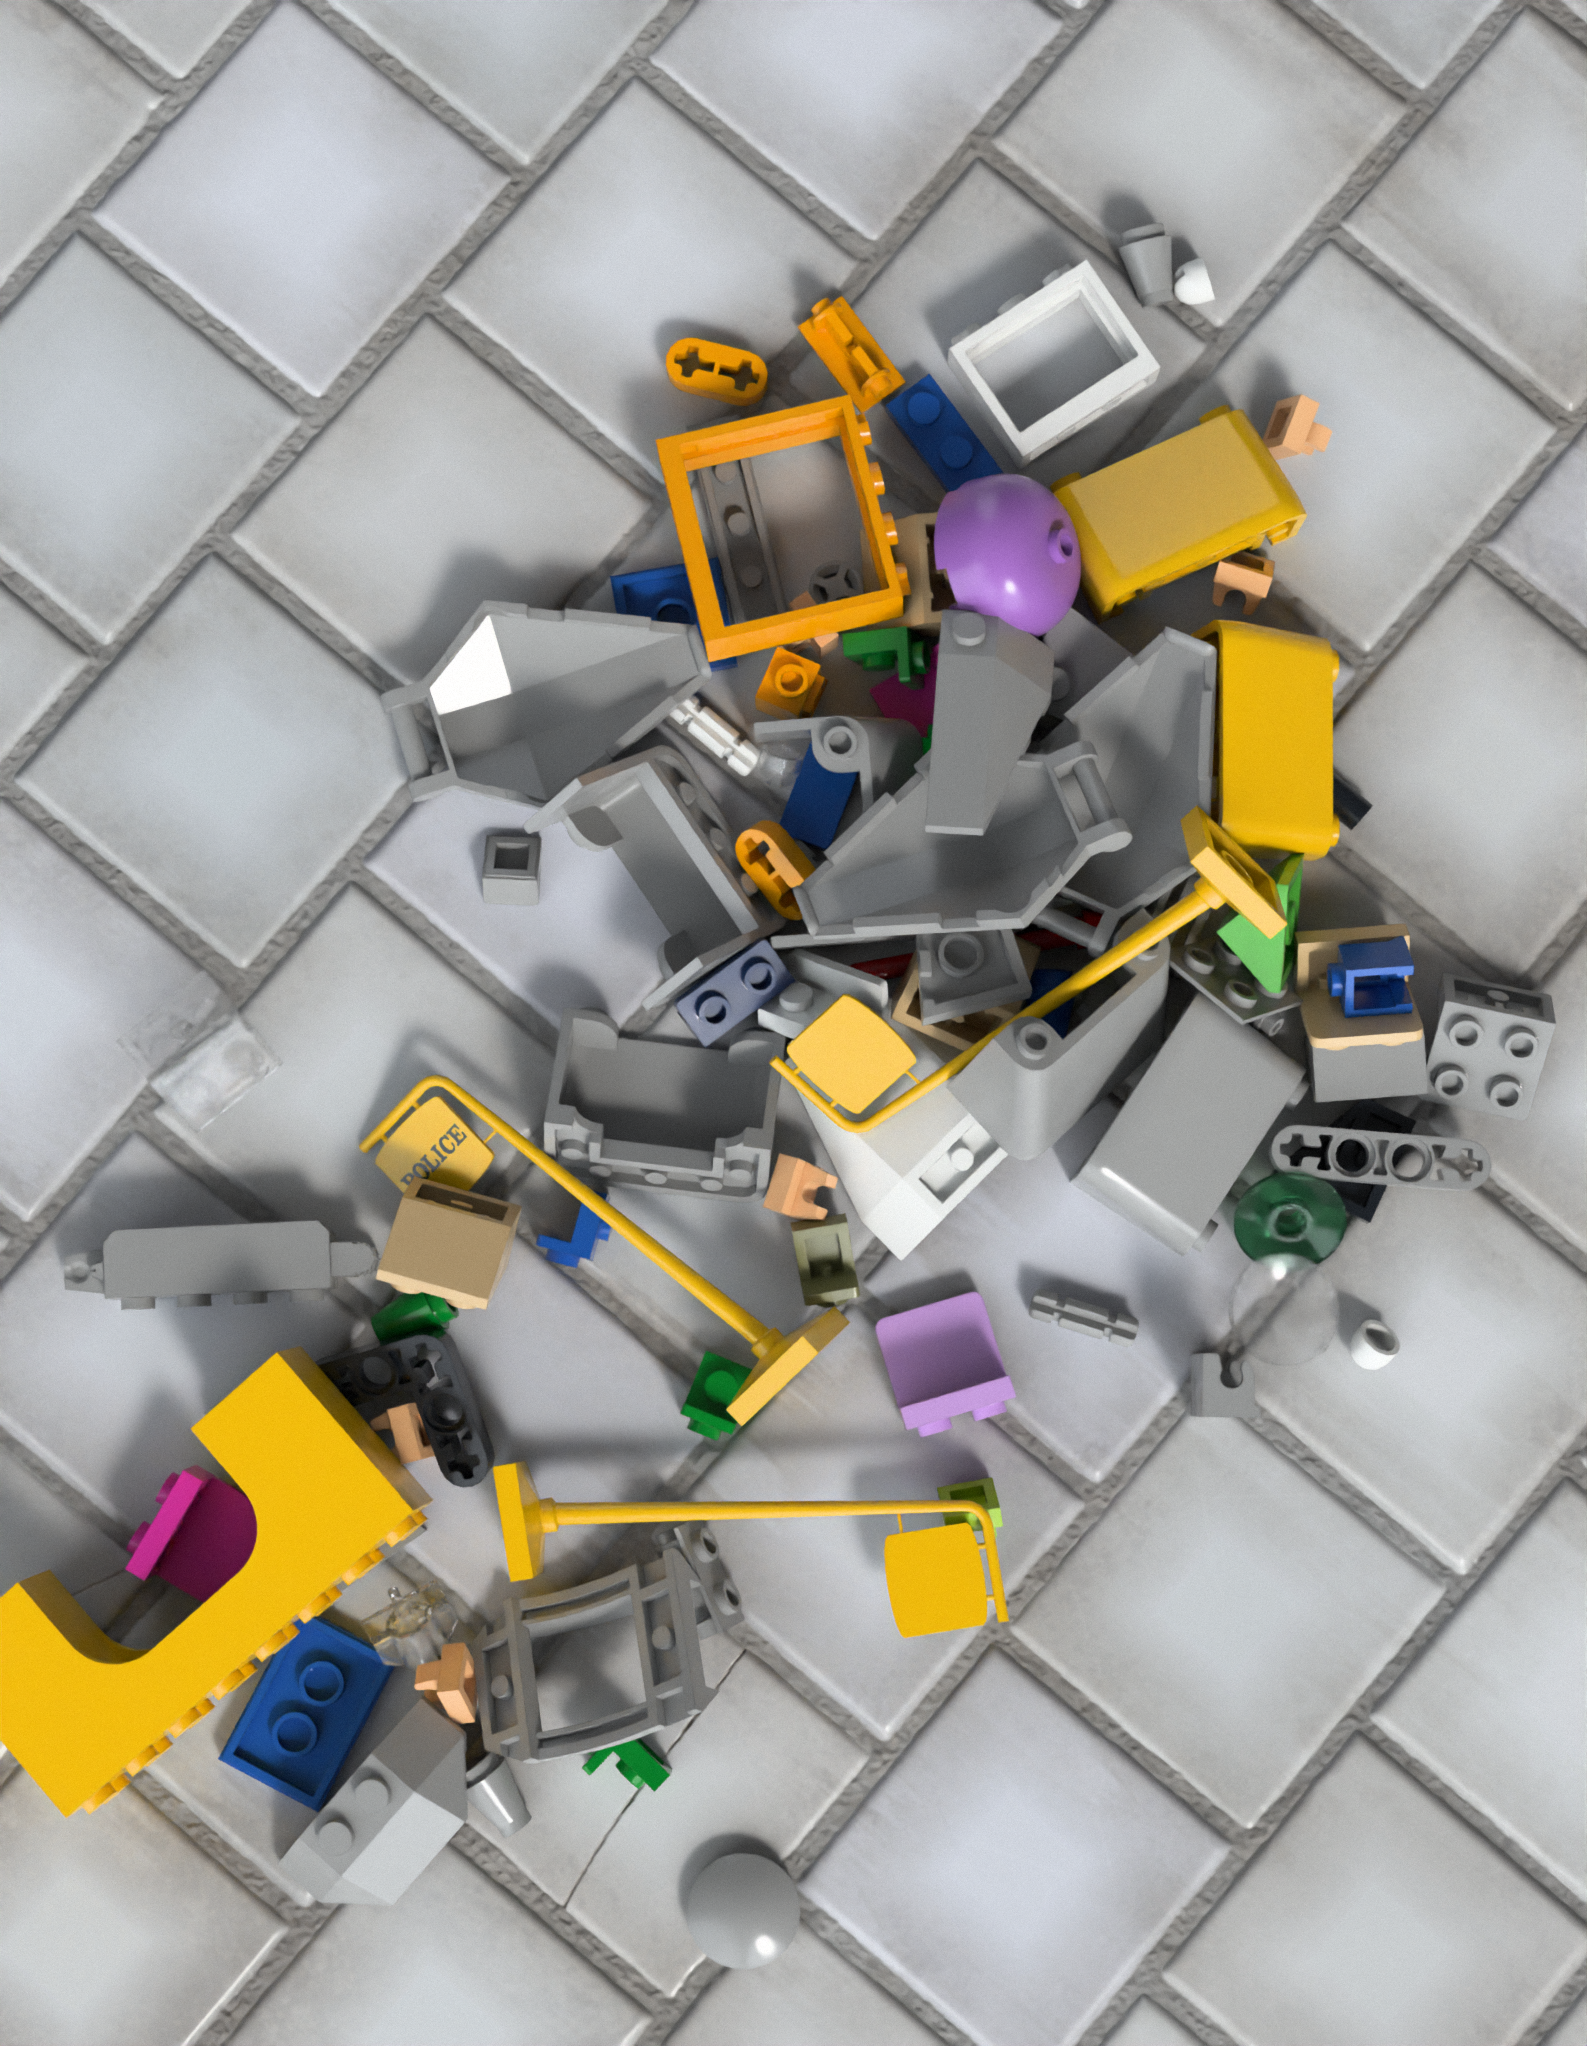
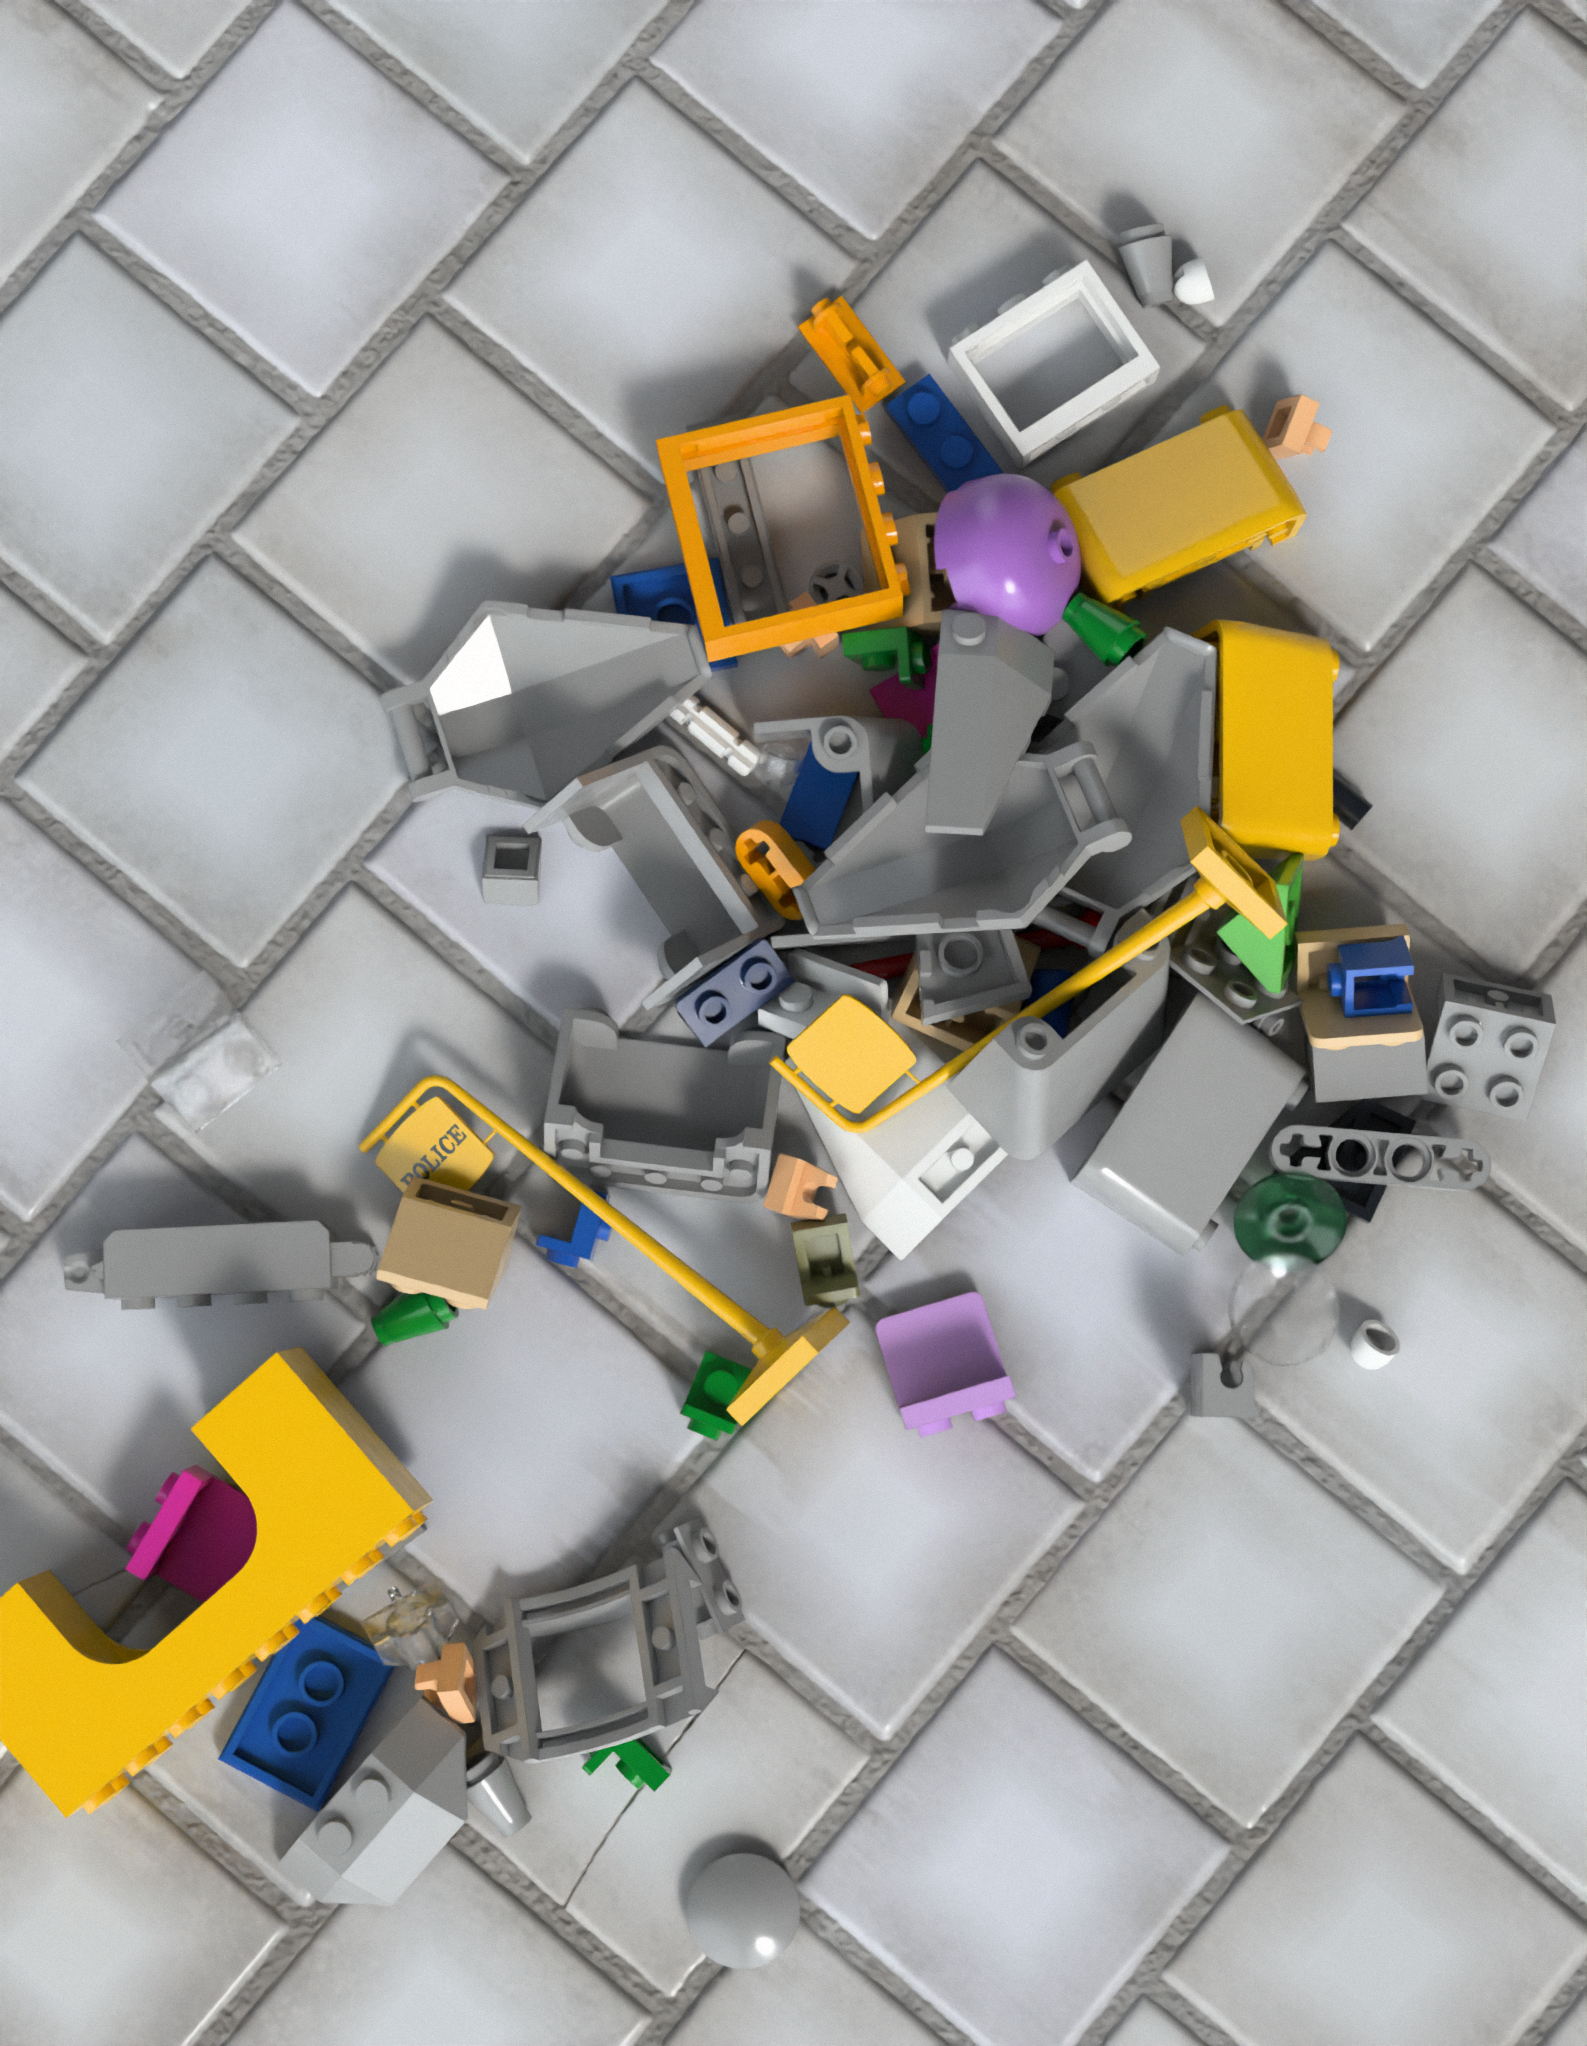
(408, 1431): light nougat tile -> none
(412, 1375): black beam -> none
(718, 358): light orange beam -> none
(790, 687): light orange window -> none
(930, 1572): yellow piece -> none
(979, 1491): lime tile -> none
(1083, 1317): light grey axle -> none
(1104, 629): none -> green cone
(1243, 573): light nougat tile -> none

